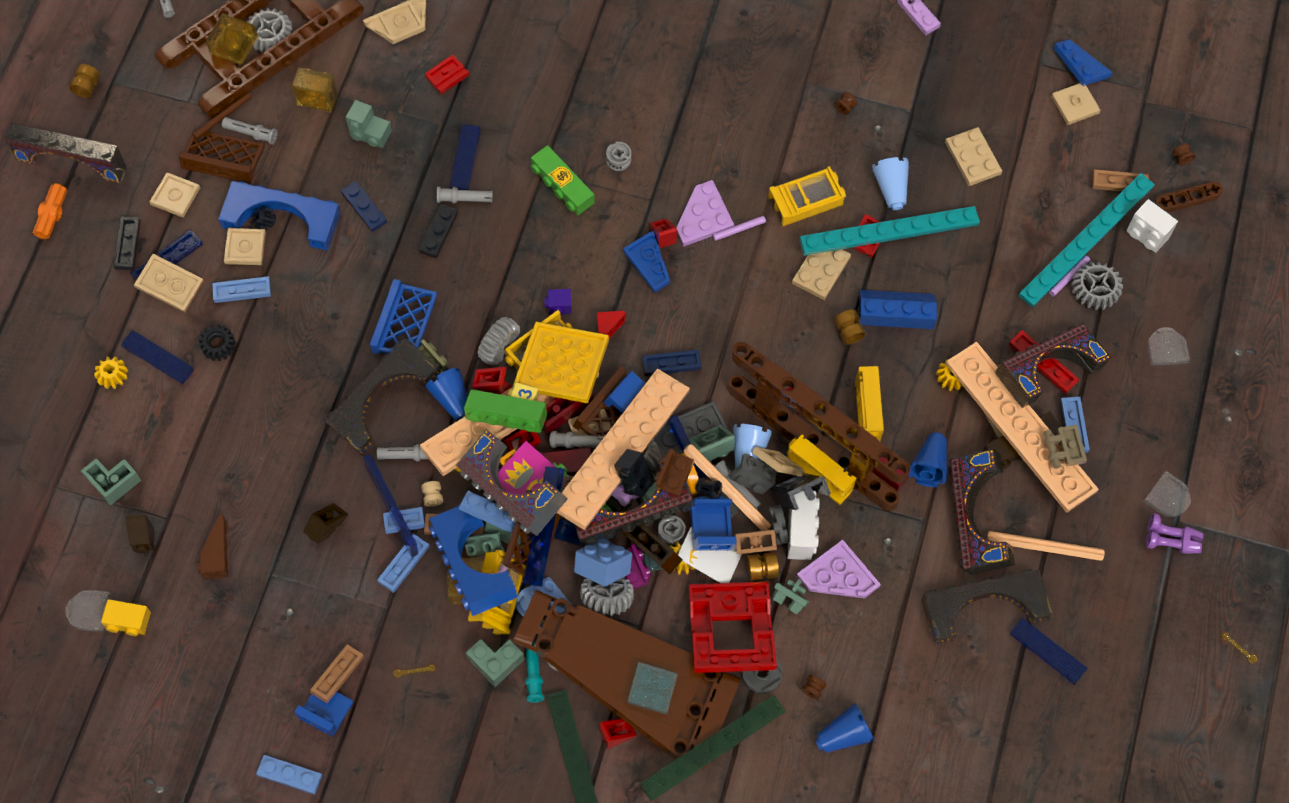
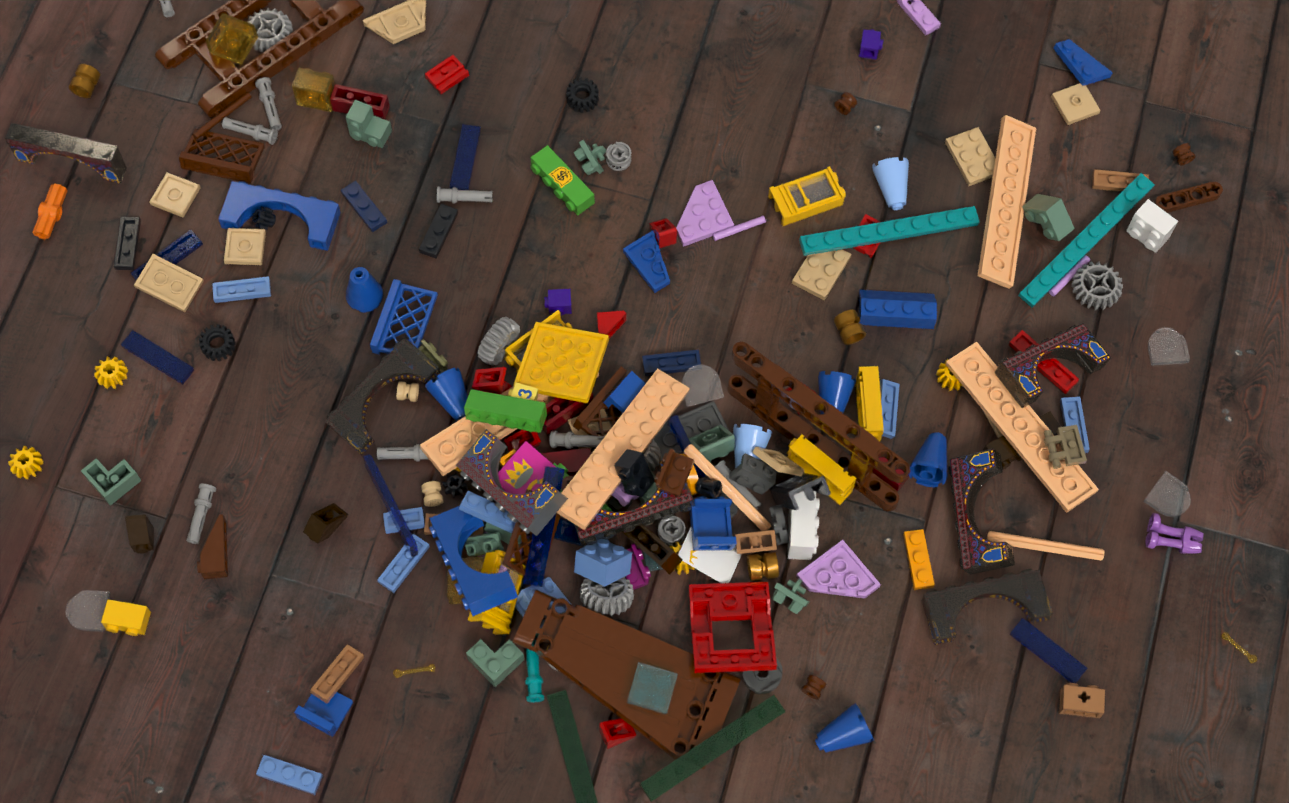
(30, 467): none -> yellow gear
(202, 504): none -> light grey pin
(267, 97): none -> light grey pin
(344, 97): none -> dark red brick
(363, 291): none -> blue cone
(407, 391): none -> tan wheel
(456, 480): none -> black gear
(582, 104): none -> black tyre
(593, 164): none -> sand green hips
(703, 385): none -> clear tile
(836, 388): none -> blue cone
(870, 44): none -> dark purple brick
(889, 401): none -> medium blue plate
(918, 559): none -> light orange plate
(1006, 201): none -> light nougat plate
(1051, 215): none -> sand green brick
(1073, 705): none -> medium nougat brick

